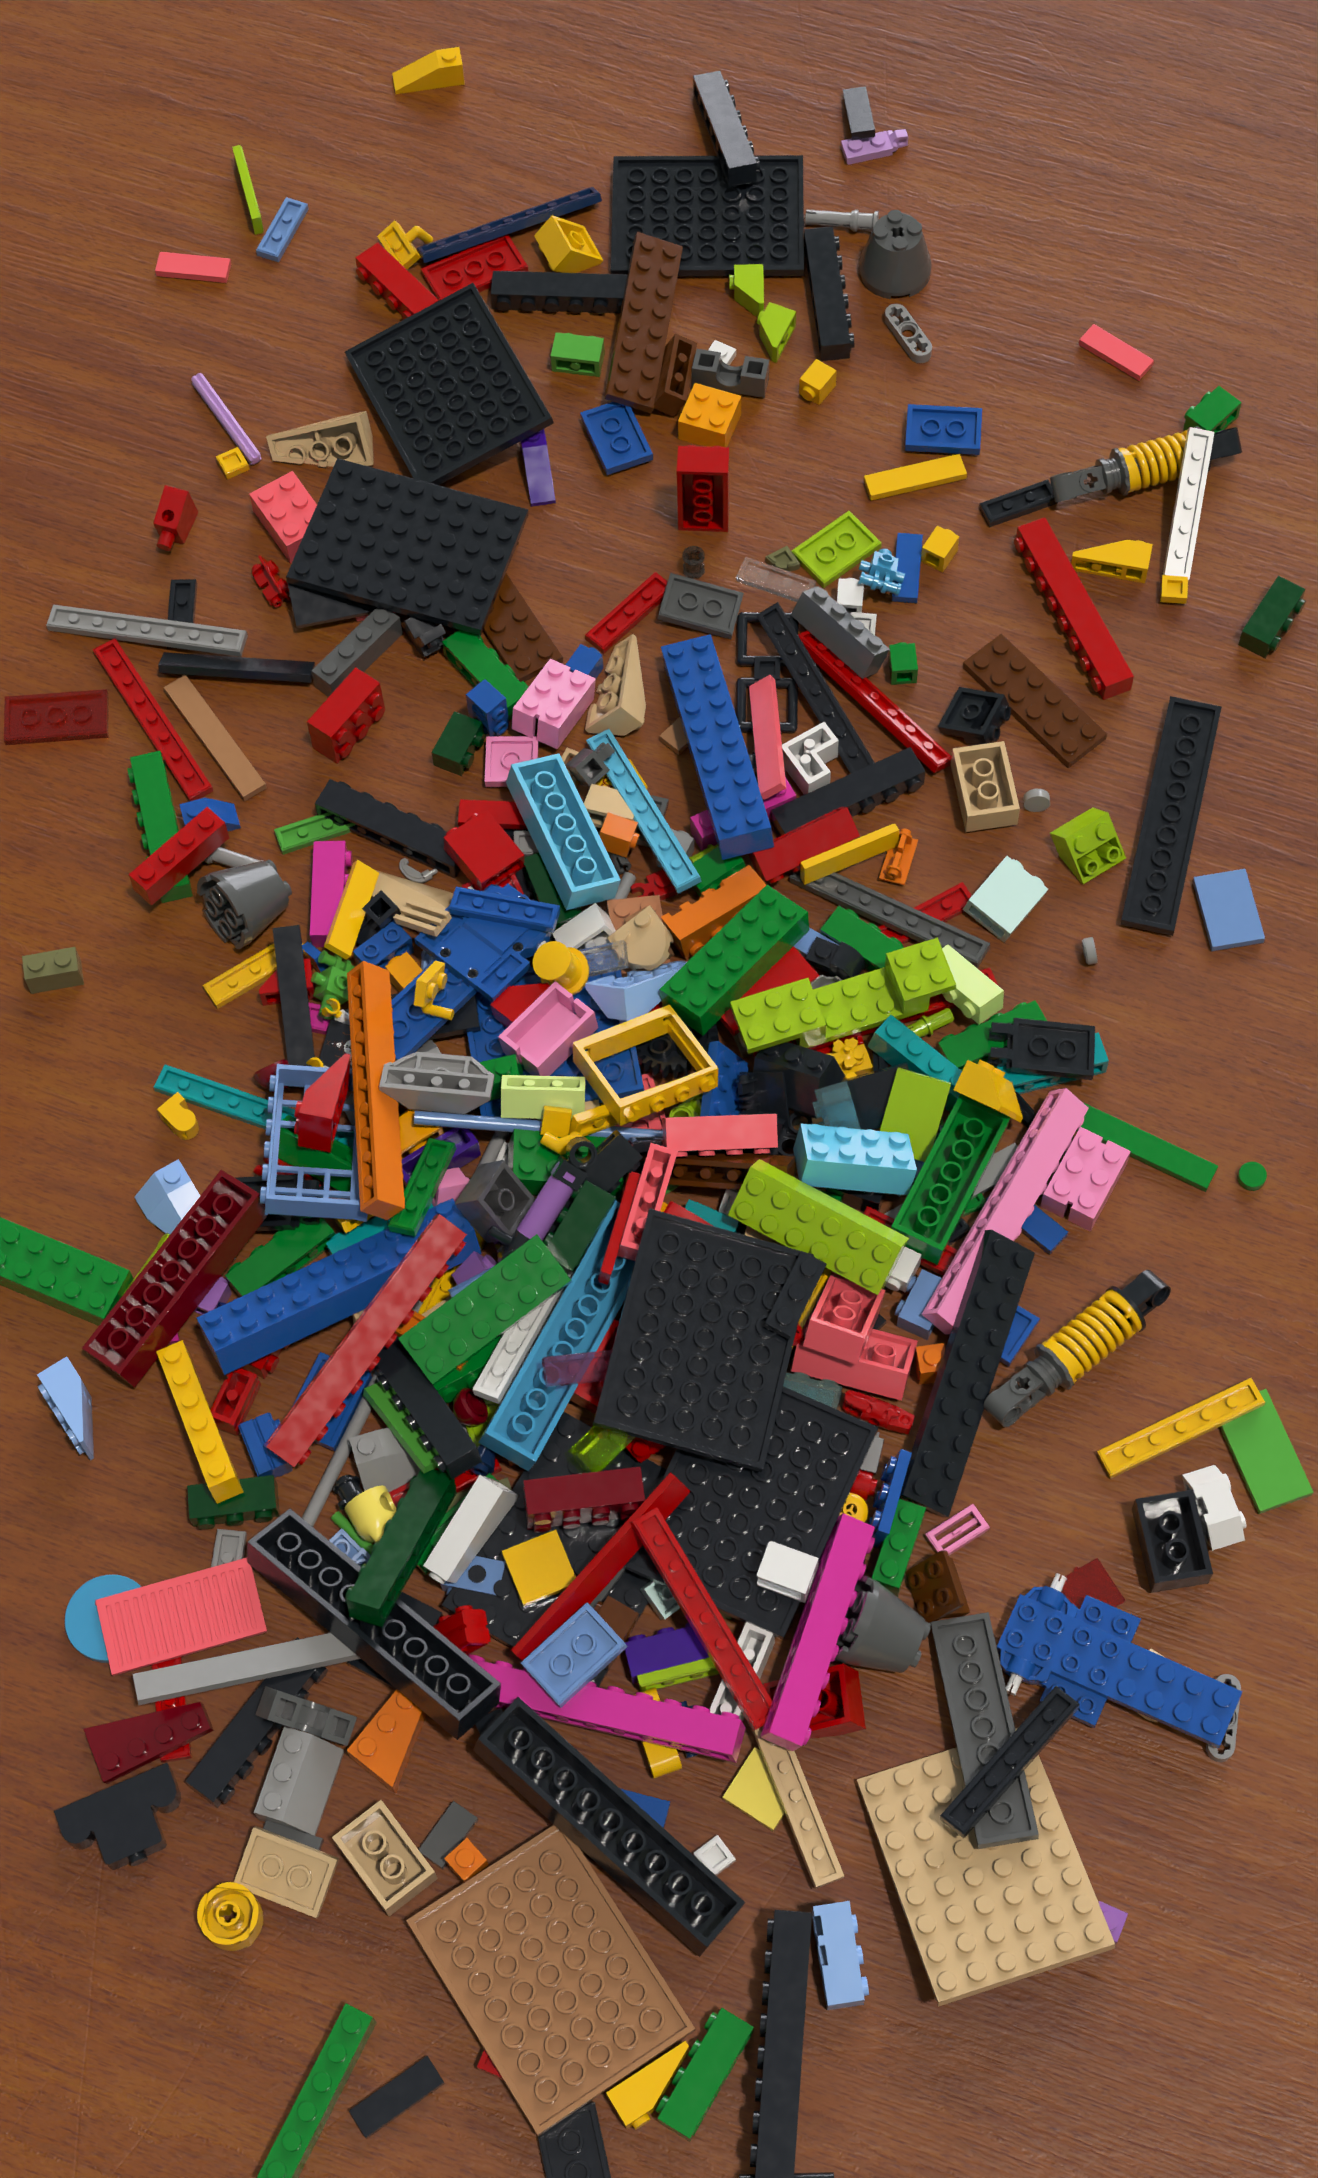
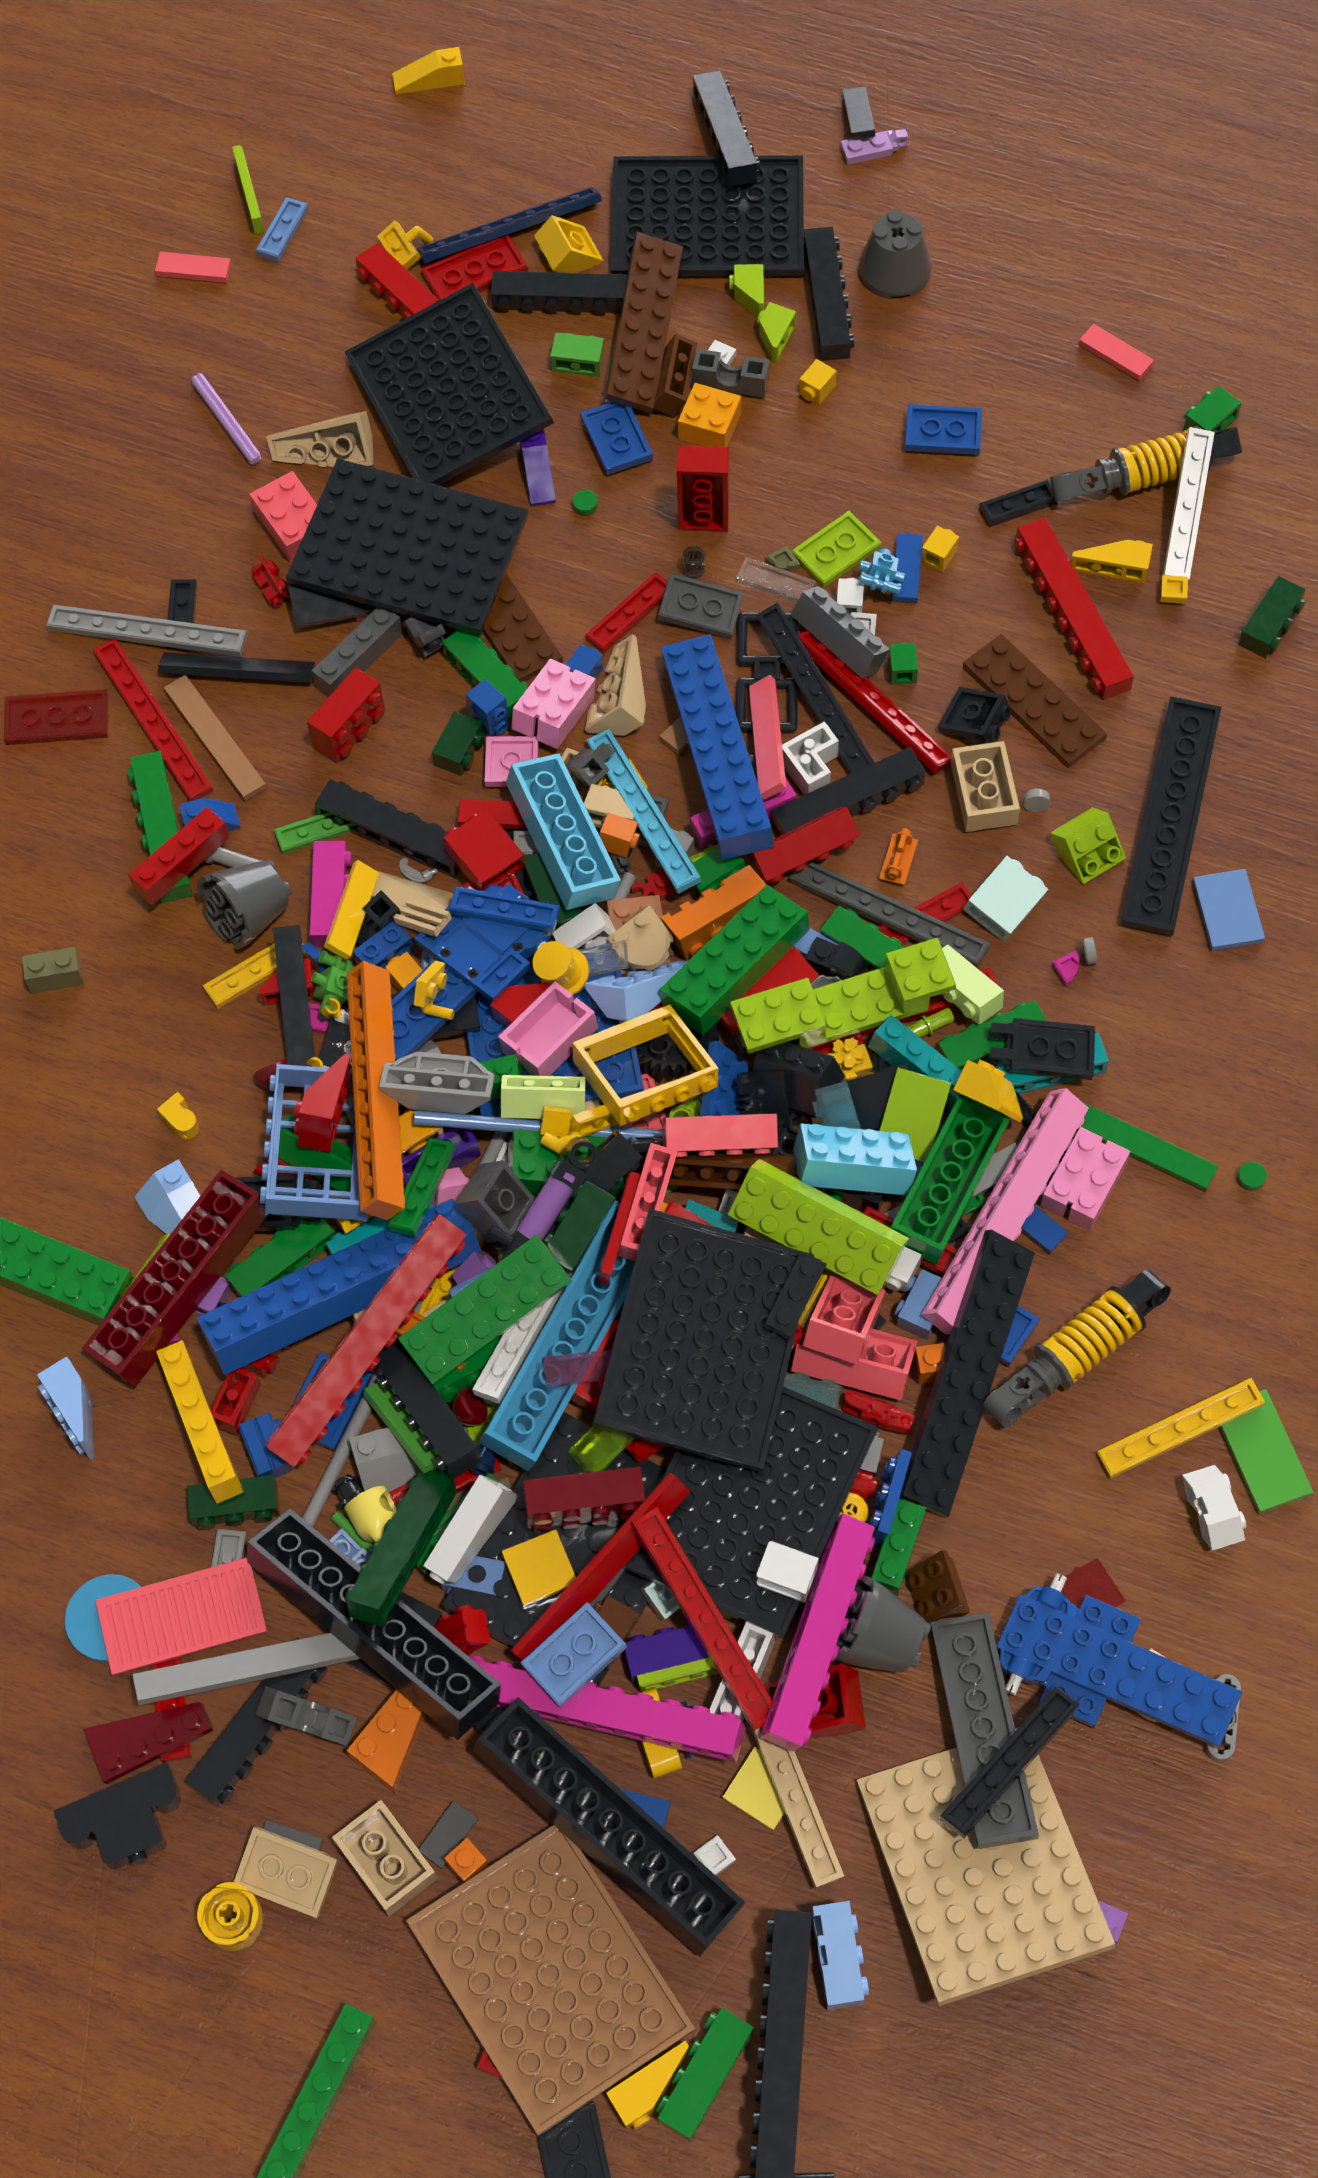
(174, 517): red torso -> none
(224, 1099): teal tile -> none
(232, 463): yellow tile -> none
(299, 1781): light grey slope -> none
(396, 2097): black tile -> none
(585, 502): none -> green tile
(849, 854): yellow tile -> none
(854, 220): light grey pin -> none
(908, 323): light grey beam -> none
(915, 477): yellow tile -> none
(937, 1545): bright pink tile -> none
(1067, 967): none -> dark pink tile
(1172, 1541): black brick -> none

